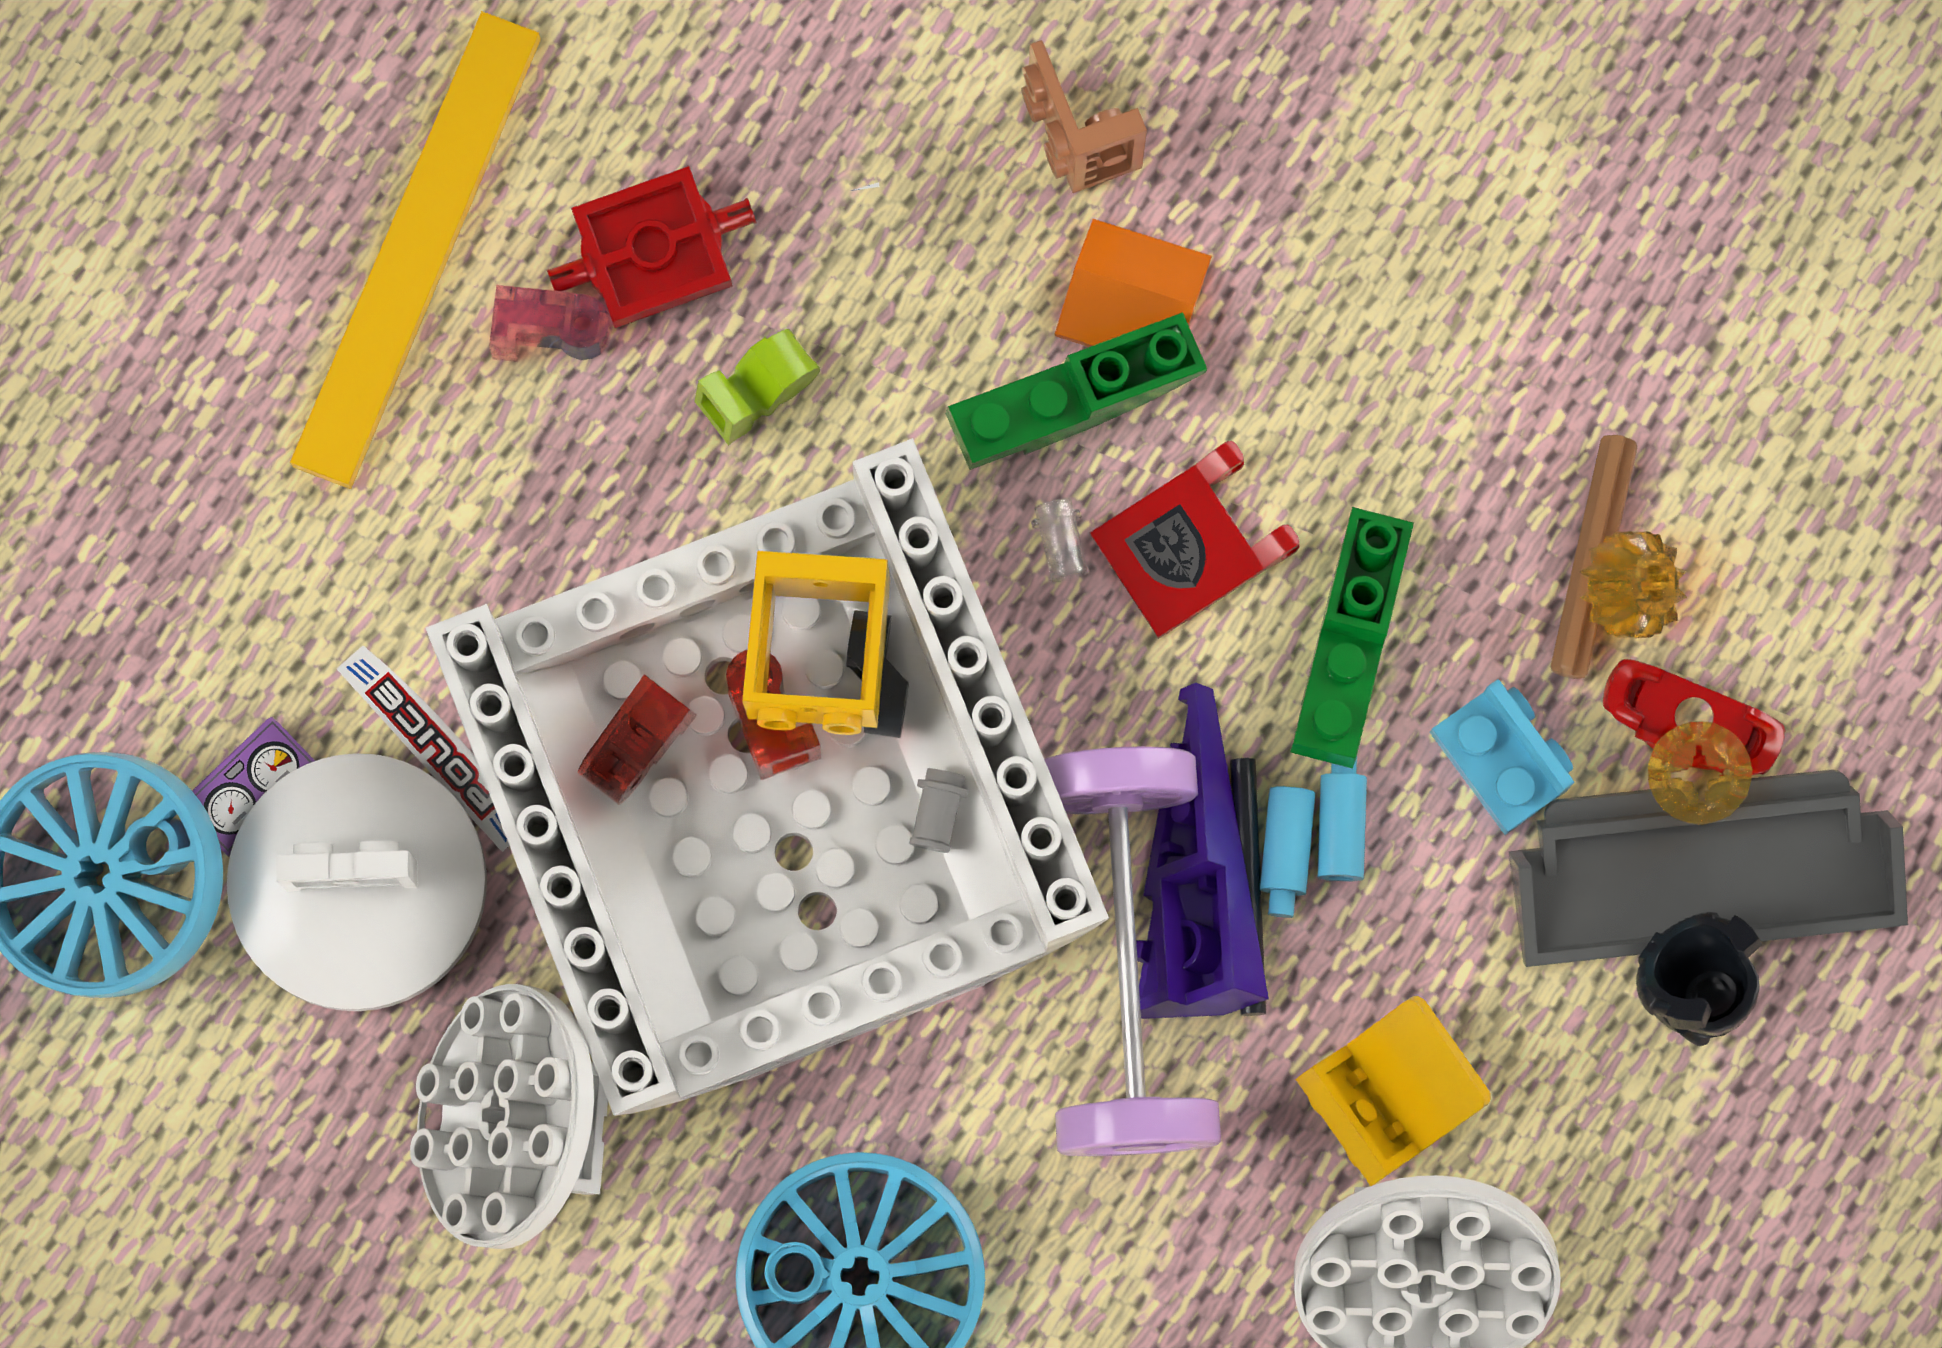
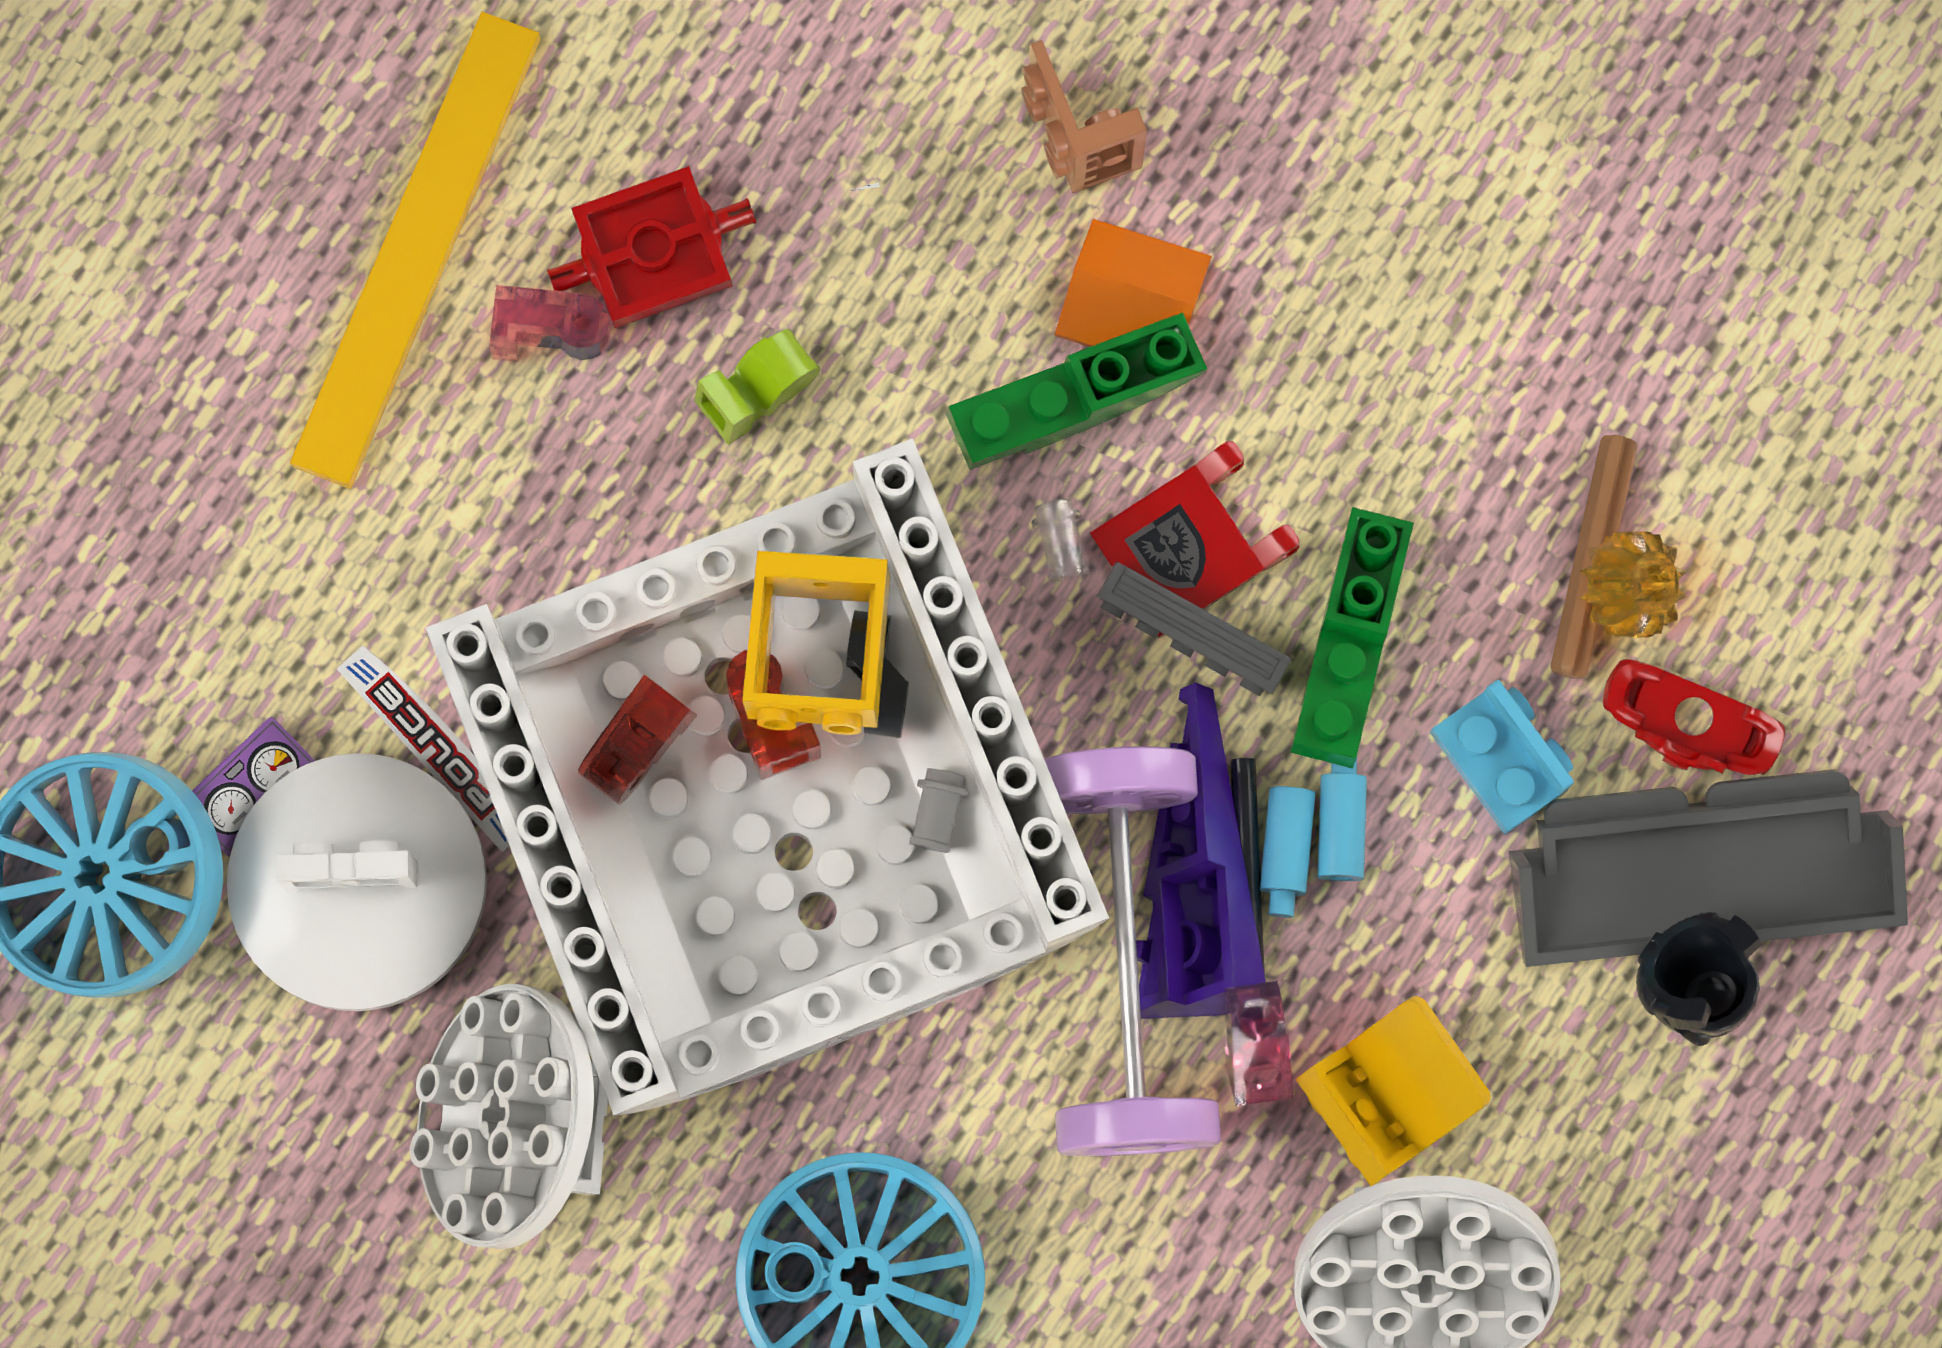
(1192, 629): none -> dark grey piece
(1257, 1042): none -> clear pink leg
(1676, 752): clear yellow gear -> none

